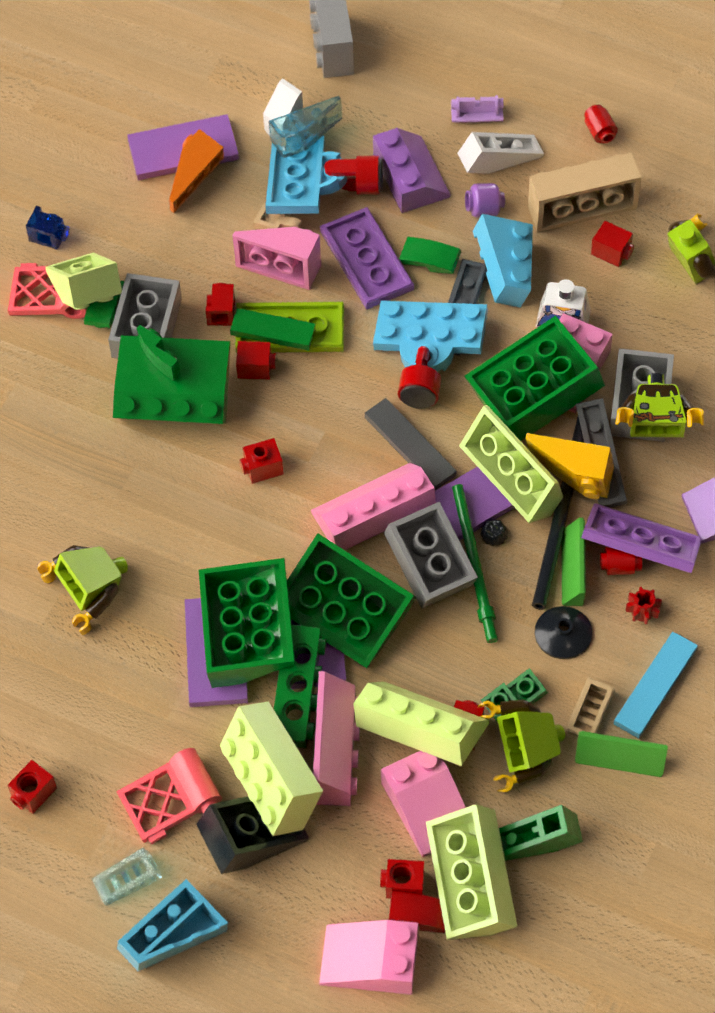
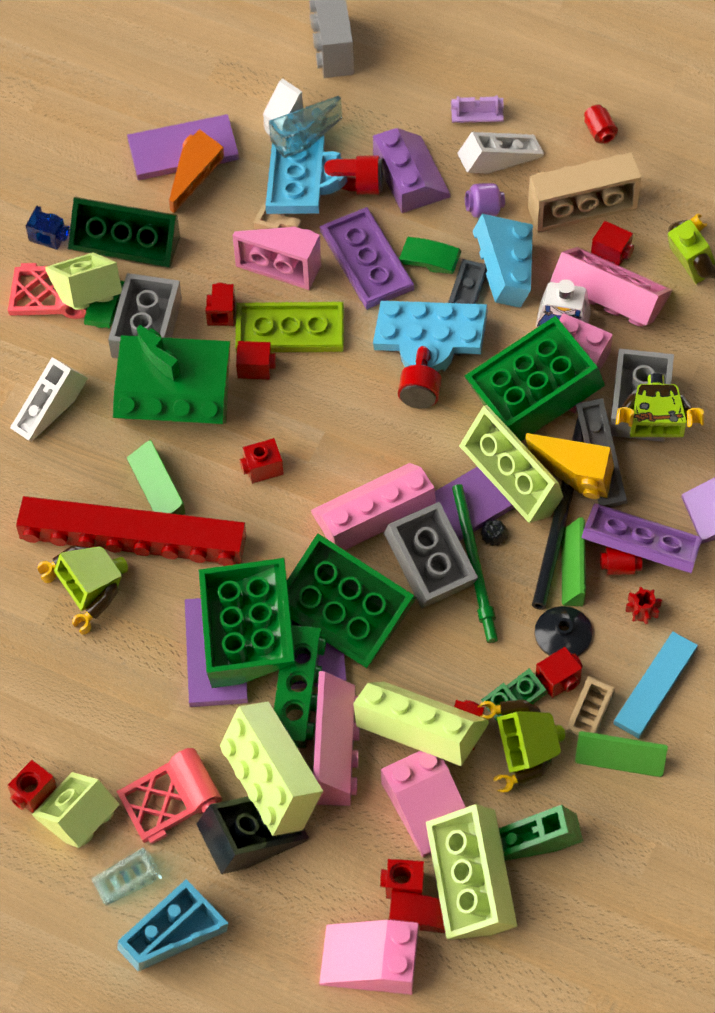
(49, 399): none -> white slope
(76, 809): none -> yellowish green slope
(123, 232): none -> dark green slope
(131, 531): none -> red brick
(155, 480): none -> slope
(273, 329): green tile -> none
(409, 442): dark grey tile -> none
(559, 672): none -> red brick
(612, 286): none -> bright pink slope

